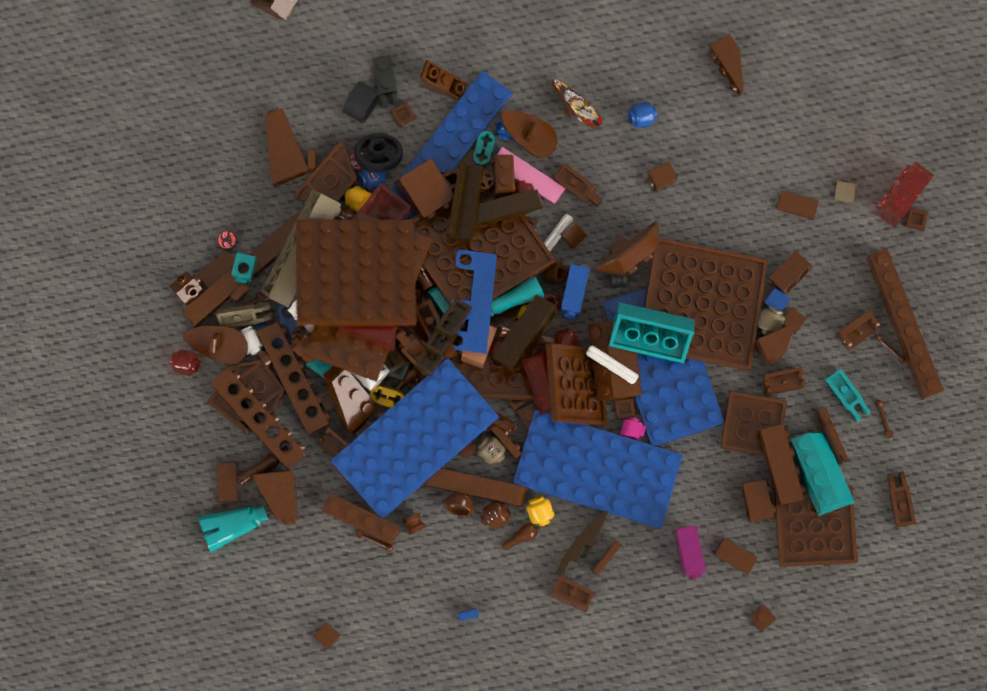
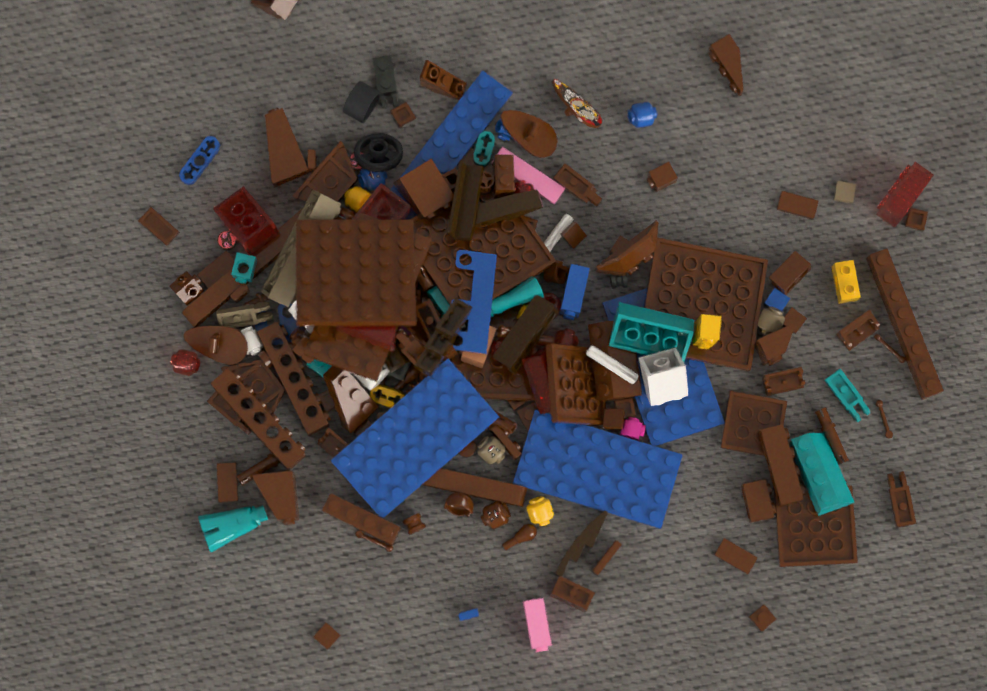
(158, 226): none -> reddish brown tile
(212, 152): none -> blue beam
(246, 221): none -> clear red brick
(537, 624): none -> bright pink brick
(613, 418): none -> reddish brown tile
(664, 376): none -> white slope
(689, 552): magenta brick -> none
(706, 331): none -> yellow brick
(845, 281): none -> yellow brick

